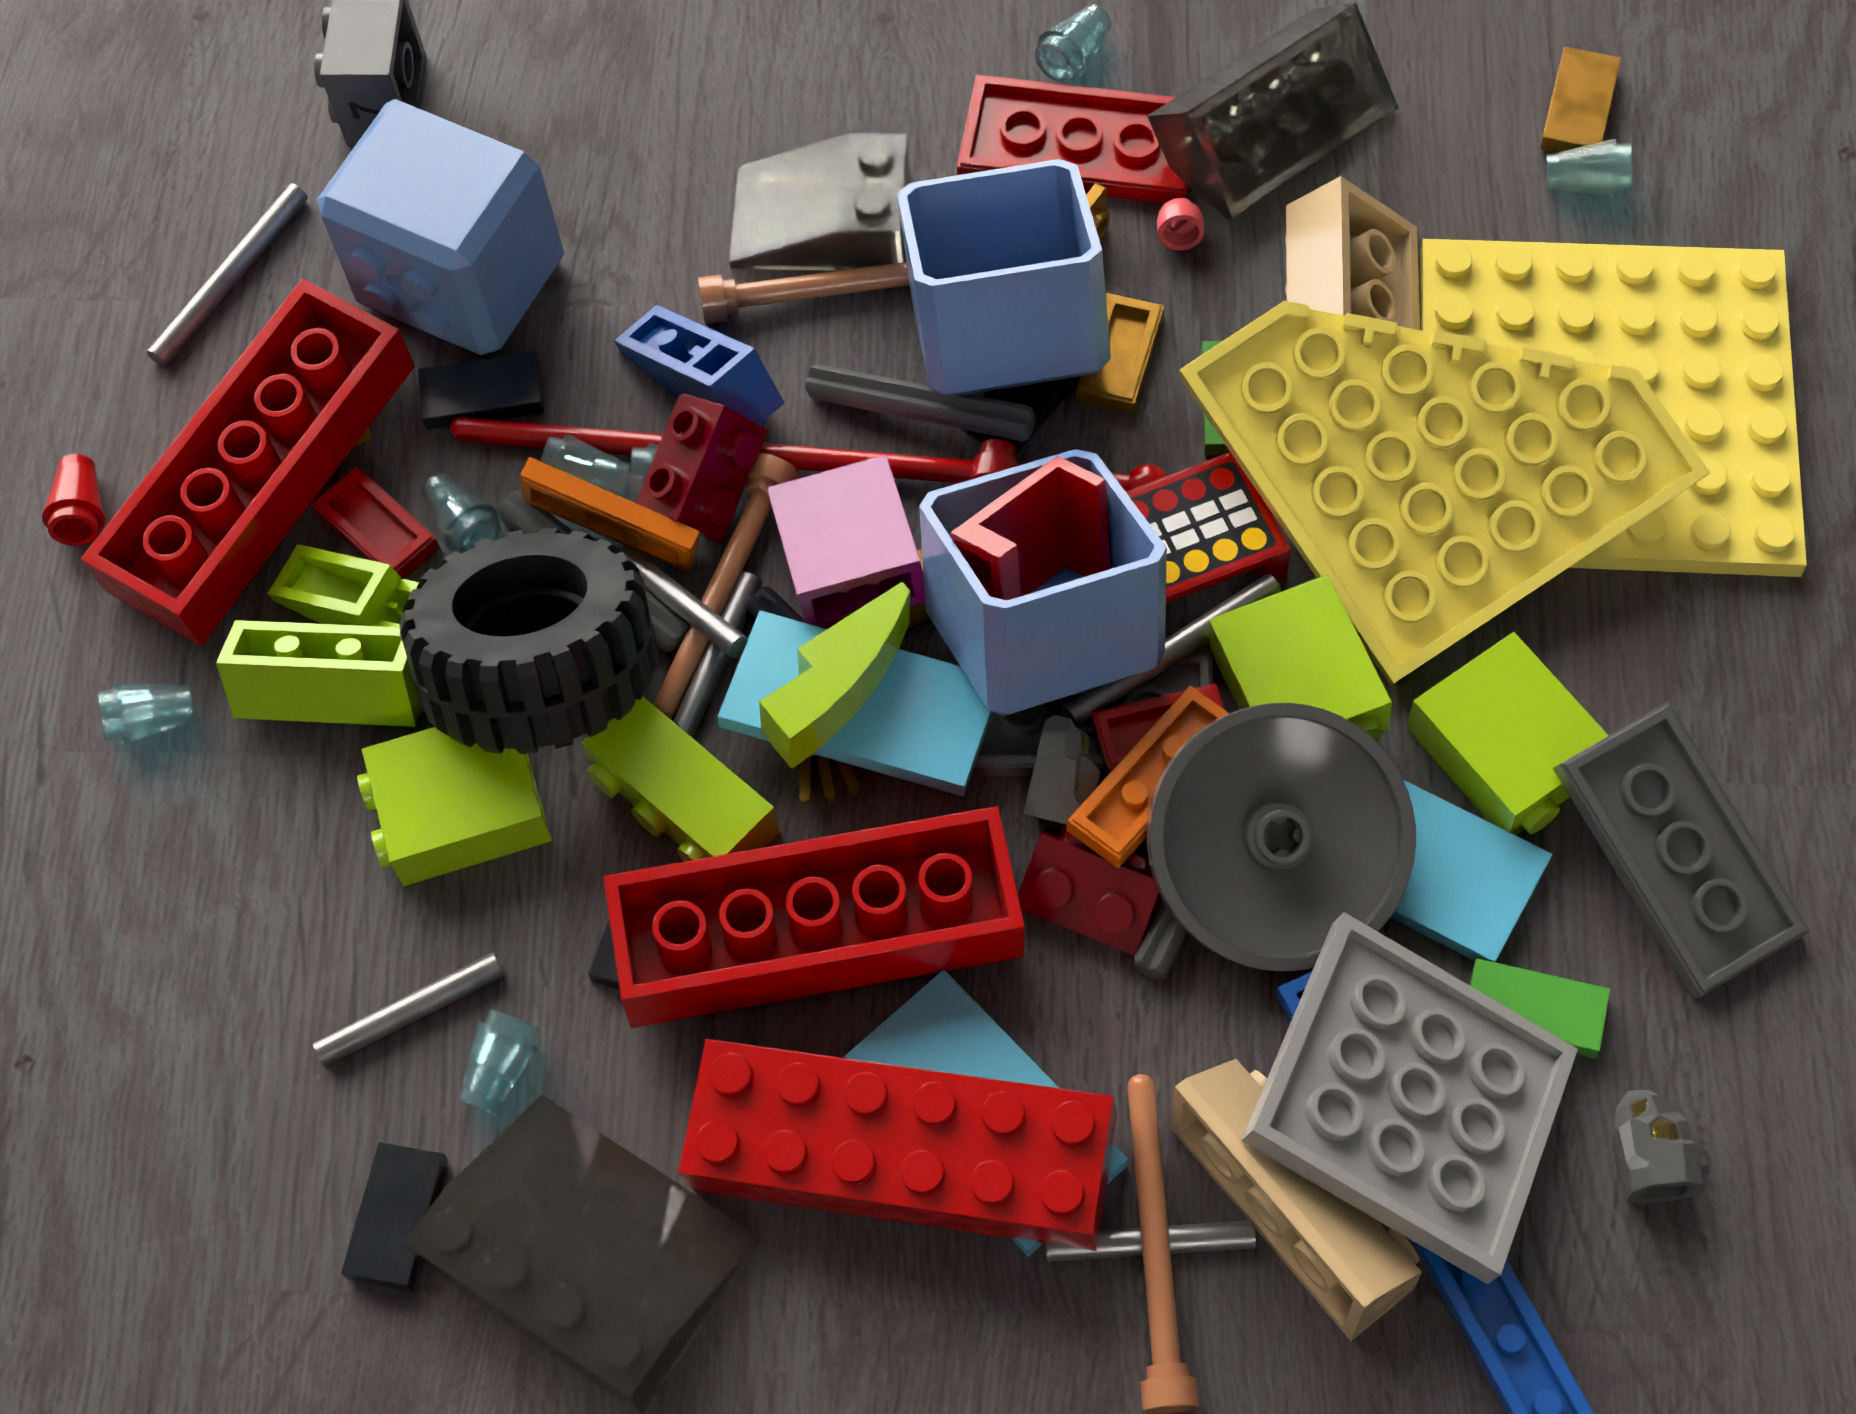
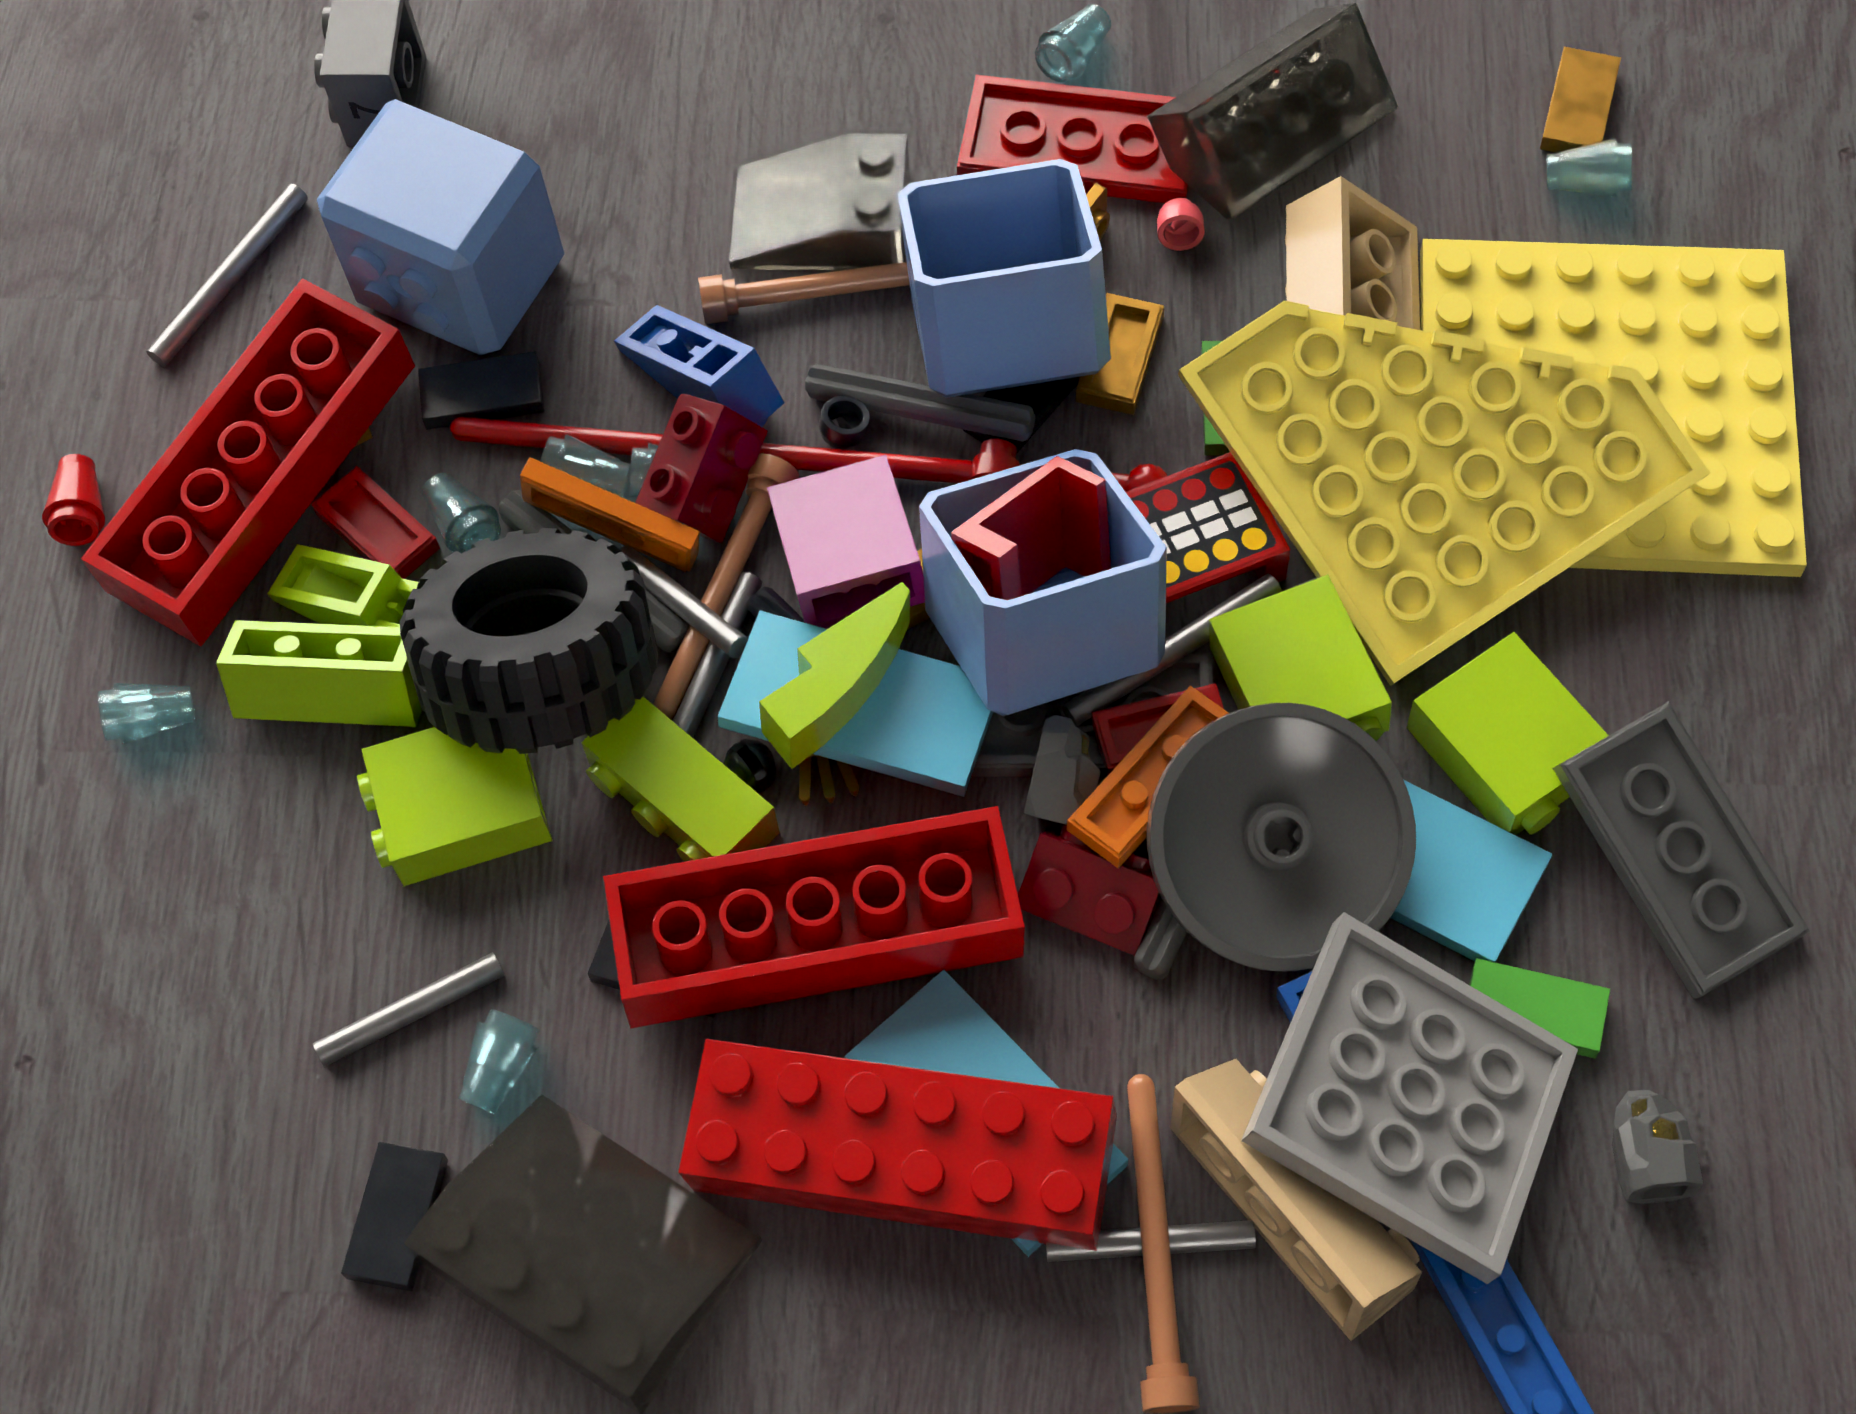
(761, 755): none -> black hinge
(852, 421): none -> black hinge

